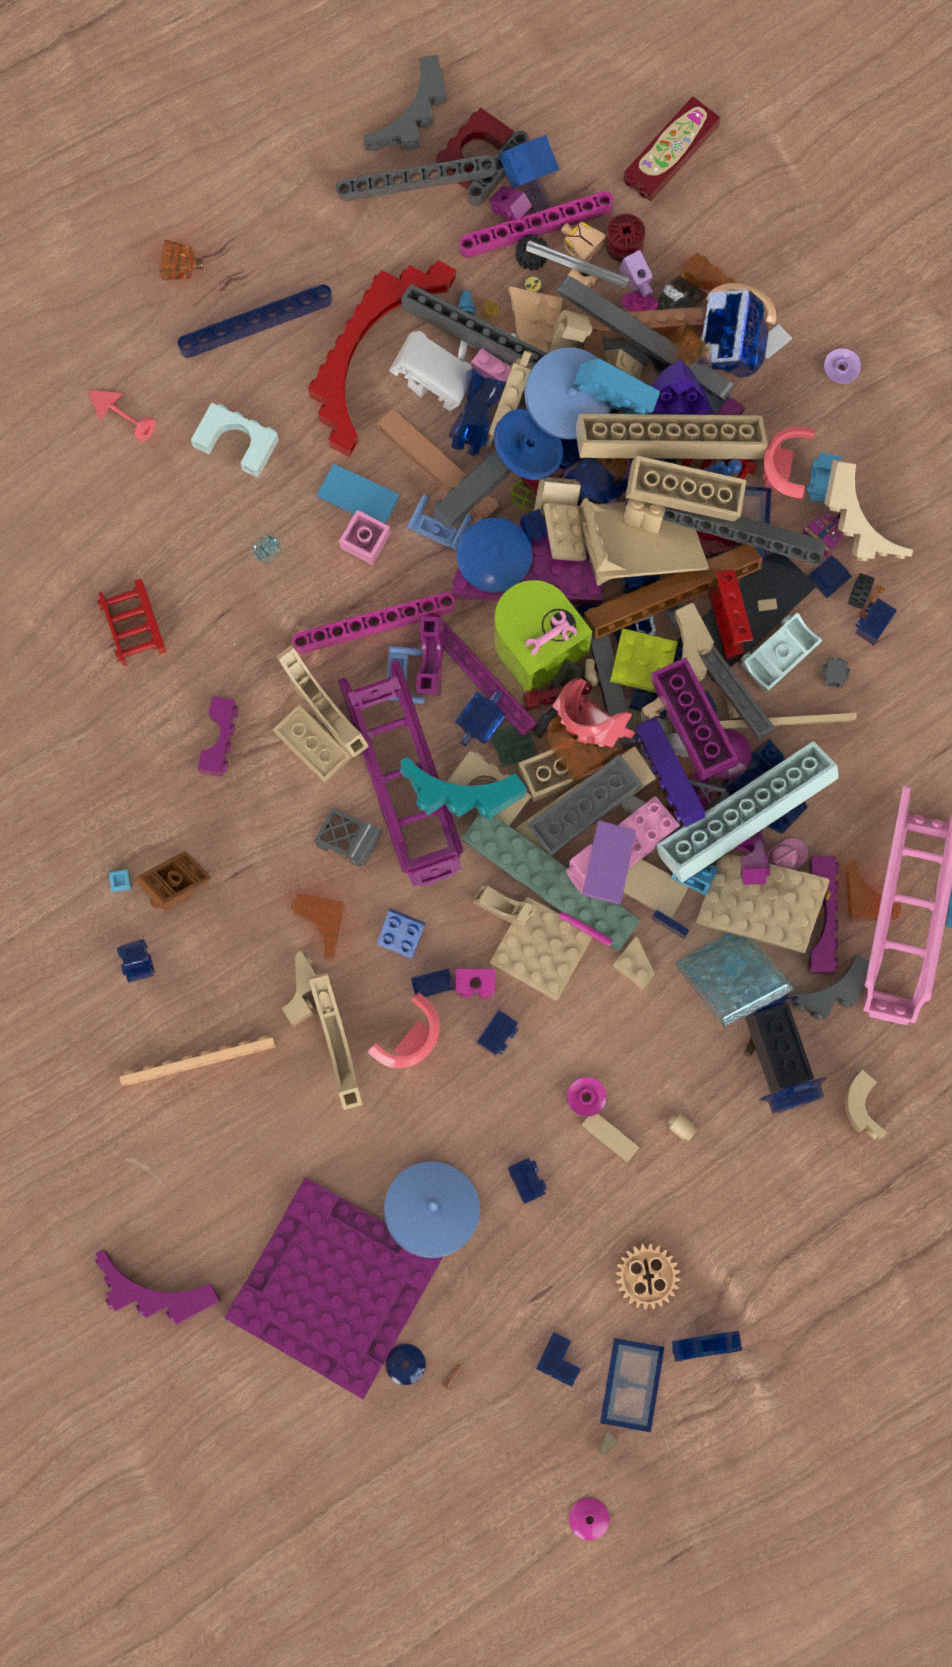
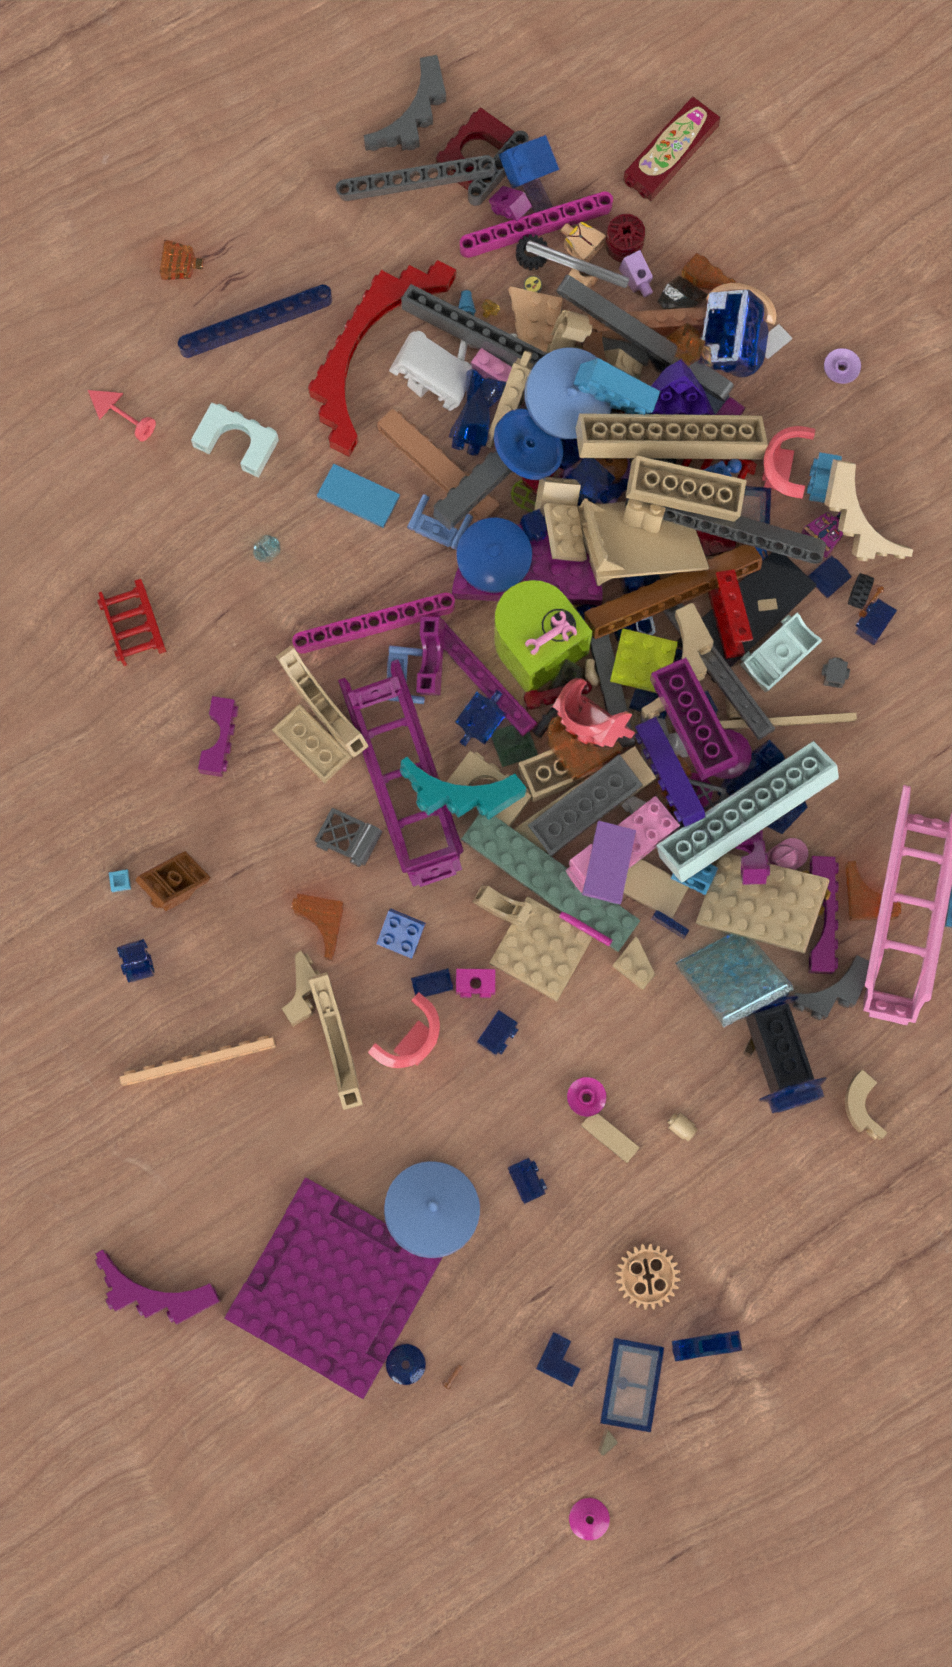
(365, 537): bright pink brick -> none
(636, 302): dark pink dish -> none

